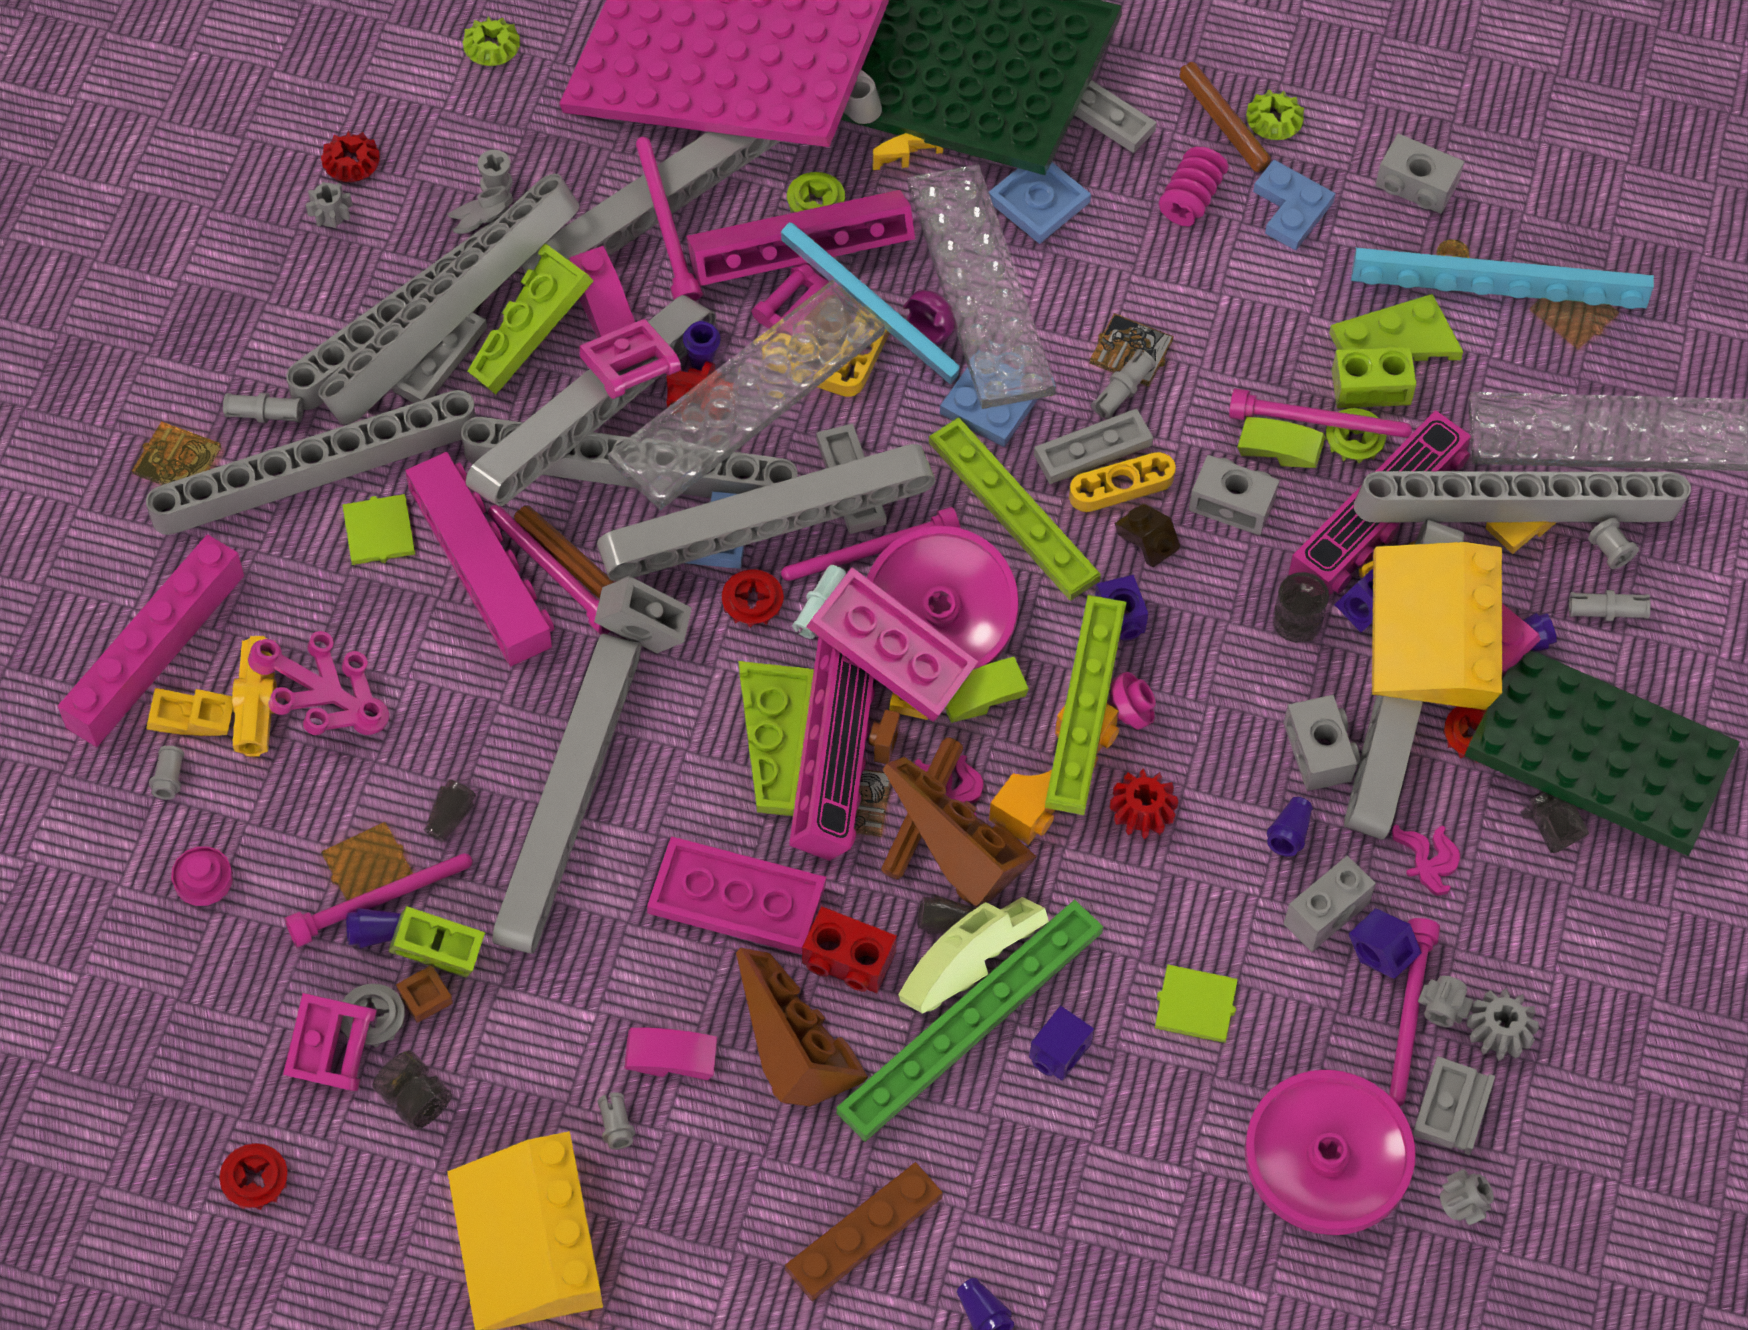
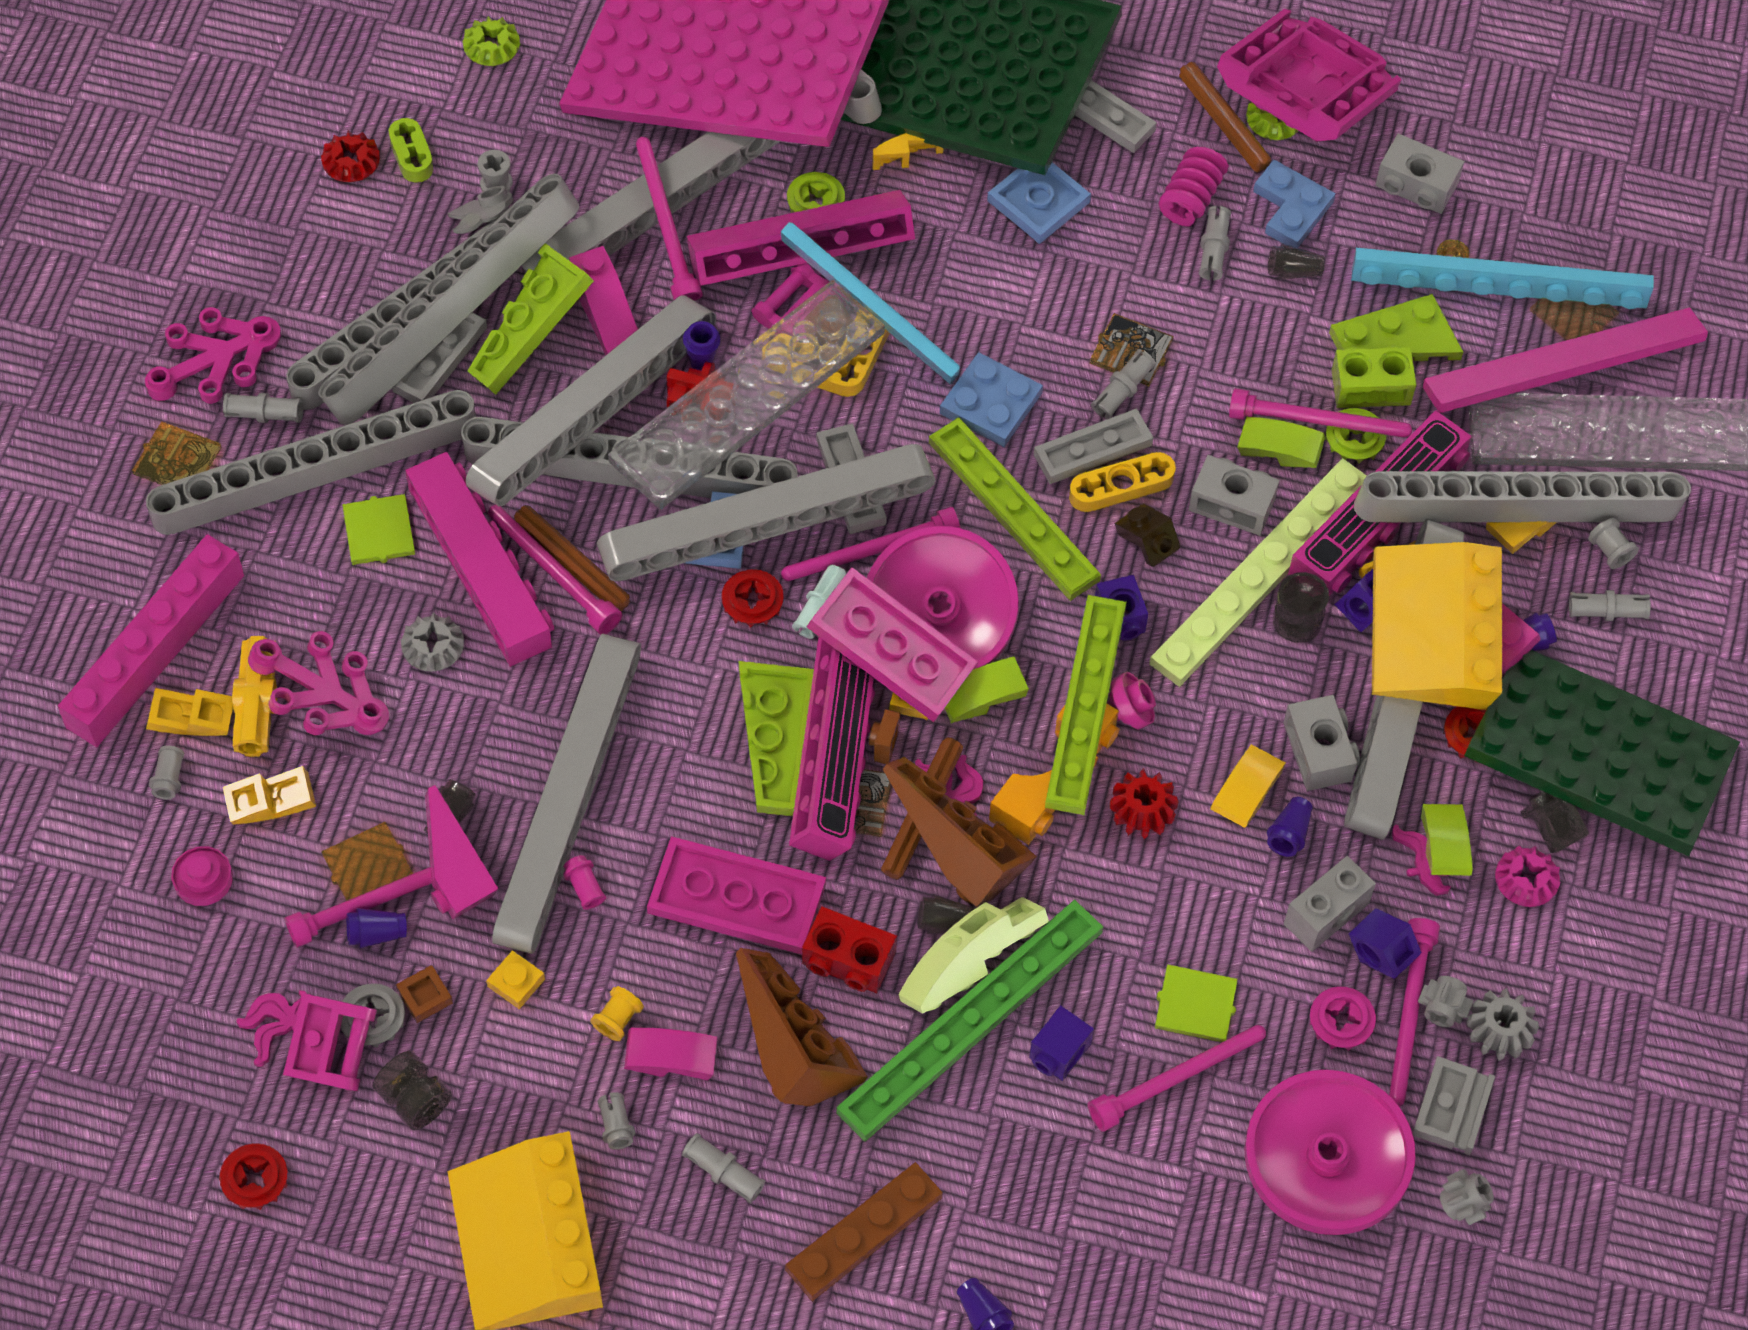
(215, 353): none -> dark pink plant
(266, 799): none -> slope
(273, 1006): none -> dark pink piece
(329, 204): light grey gear -> none
(404, 152): none -> lime beam
(436, 942): lime brick -> none
(445, 651): none -> light grey gear
(455, 866): none -> dark pink slope
(515, 979): none -> yellow plate
(584, 882): none -> dark pink pin
(617, 1013): none -> yellow bush
(624, 349): dark pink plate -> none
(643, 614): light grey brick -> none
(723, 1168): none -> light grey pin
(931, 315): magenta hair -> none
(981, 287): clear plate -> none
(1108, 1110): none -> dark pink piece
(1215, 243): none -> light grey pin
(1248, 786): none -> yellow slope
(1253, 577): none -> yellowish green plate
(1294, 263): none -> clear smoke cone
(1308, 75): none -> dark pink wedge
(1359, 1013): none -> dark pink gear
(1447, 839): none -> lime slope
(1518, 888): none -> dark pink gear
(1564, 360): none -> dark pink tile

